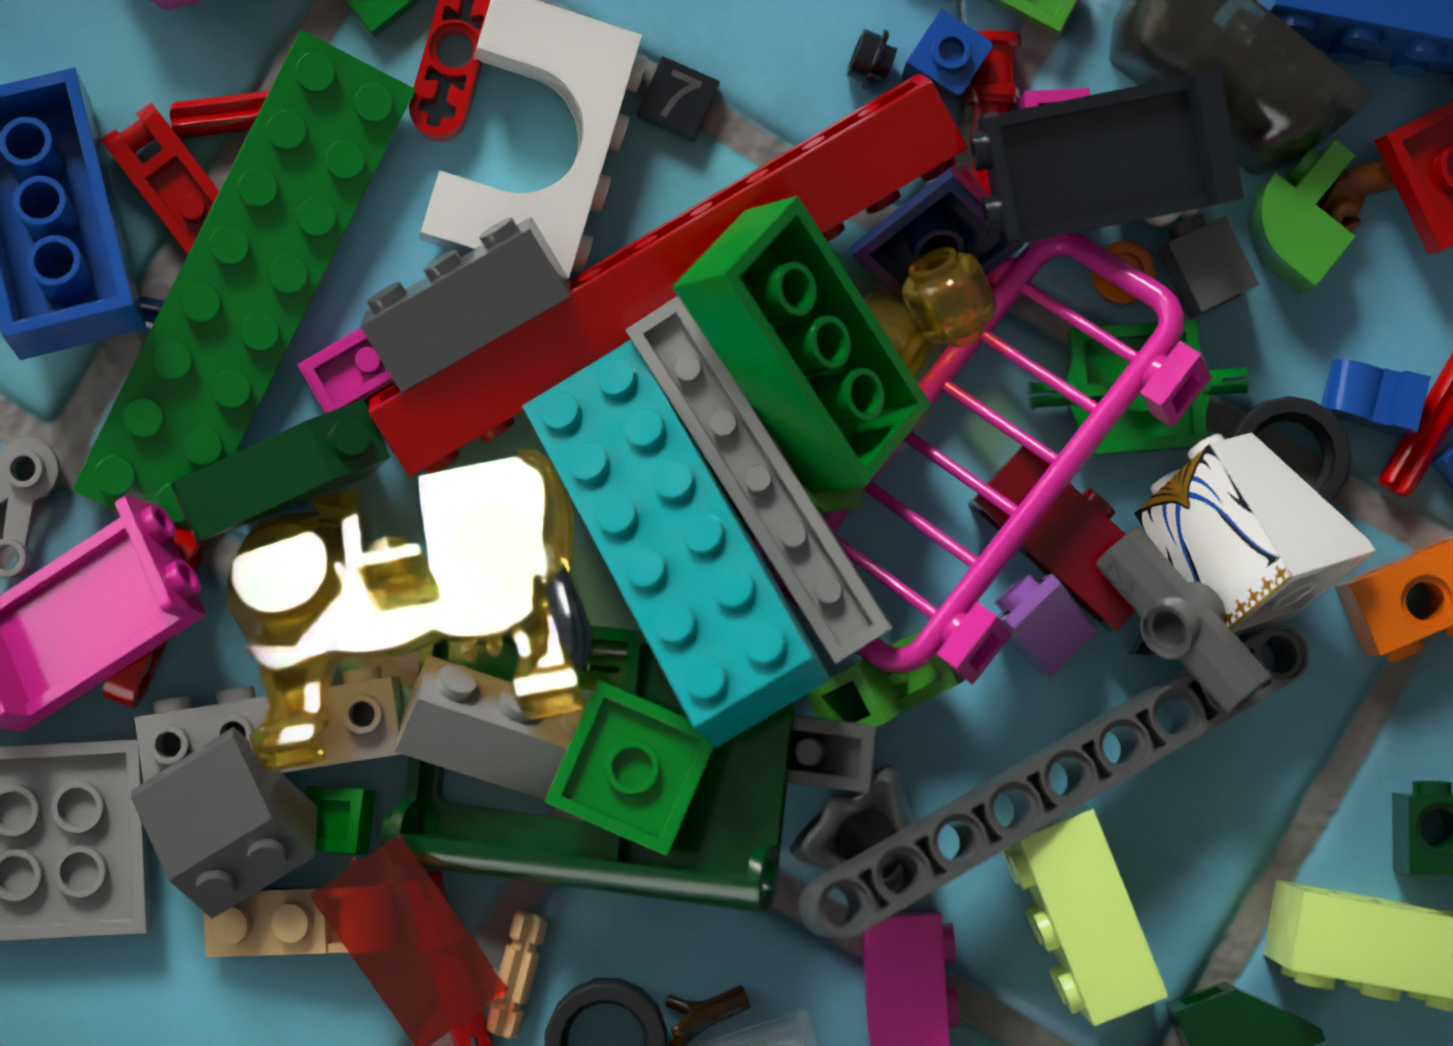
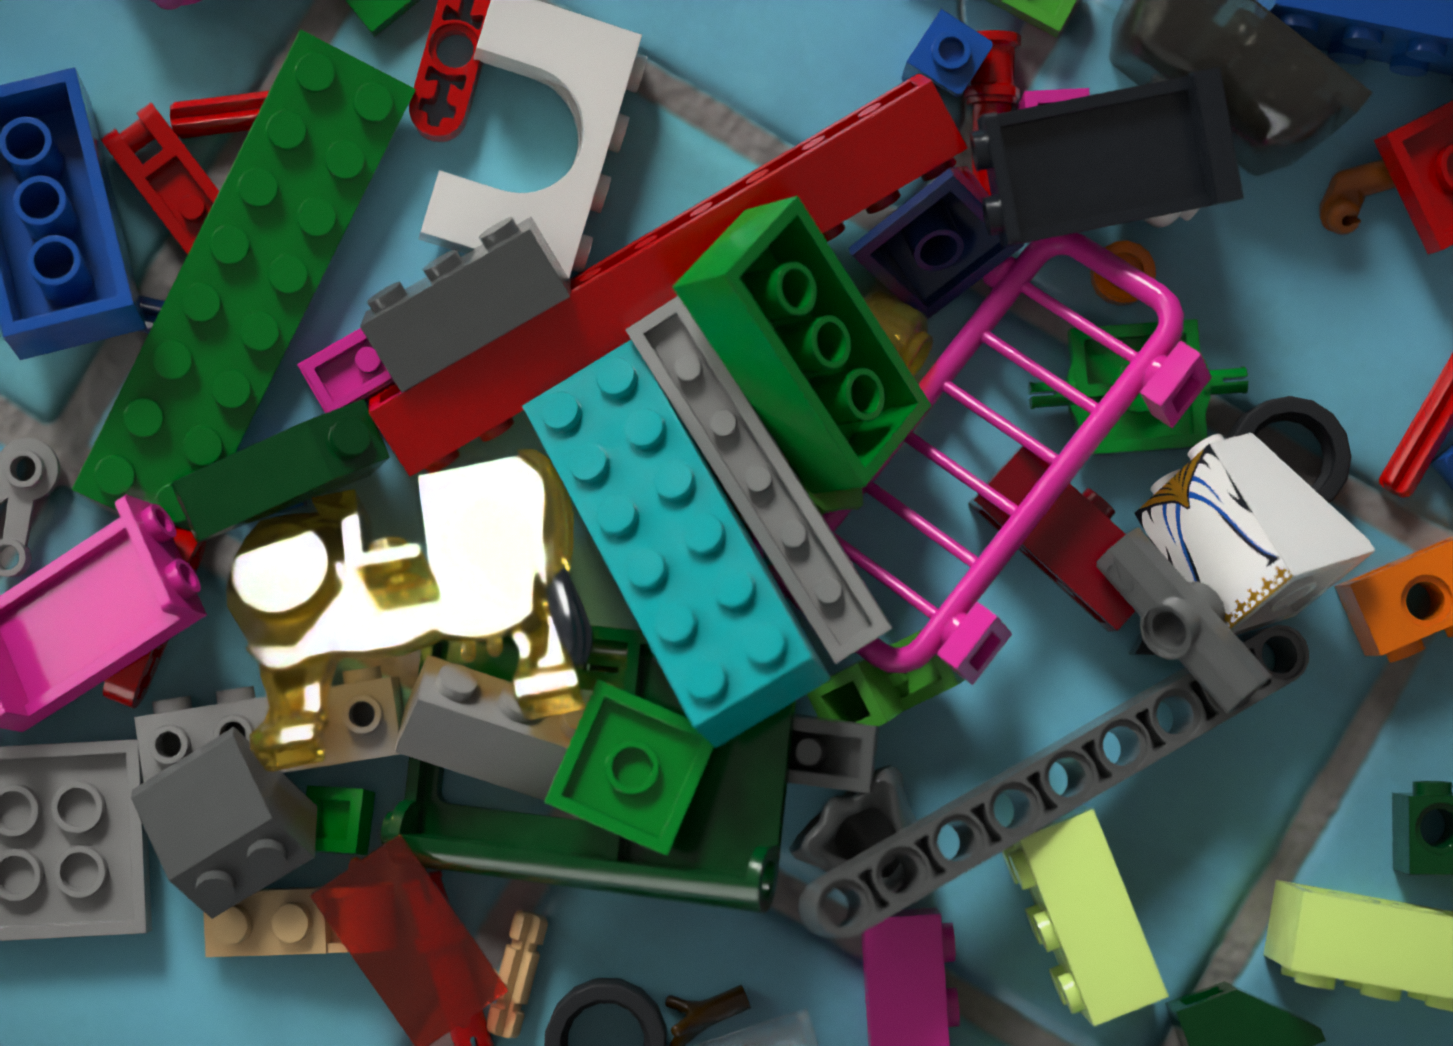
(678, 99): black tile -> none
(871, 58): black plate -> none
(949, 297): clear yellow head -> none
(1043, 622): medium lavender slope -> none
(1206, 265): dark grey brick -> none
(1289, 228): bright green brick -> none
(1375, 396): blue leg -> none

